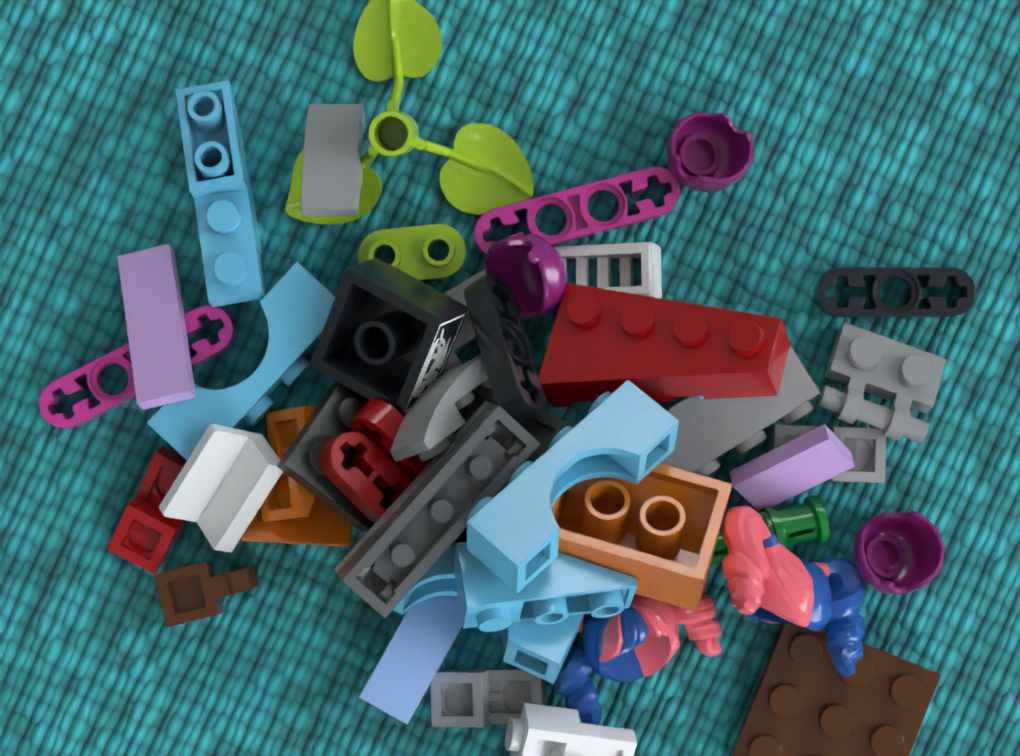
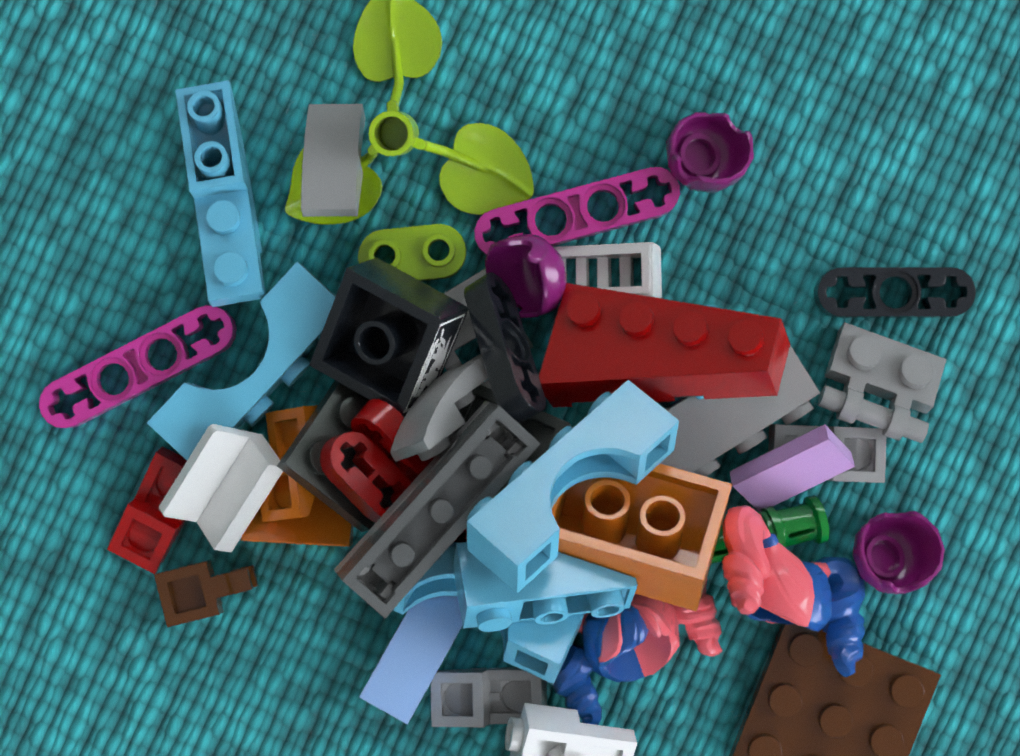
(156, 327): lavender tile -> none

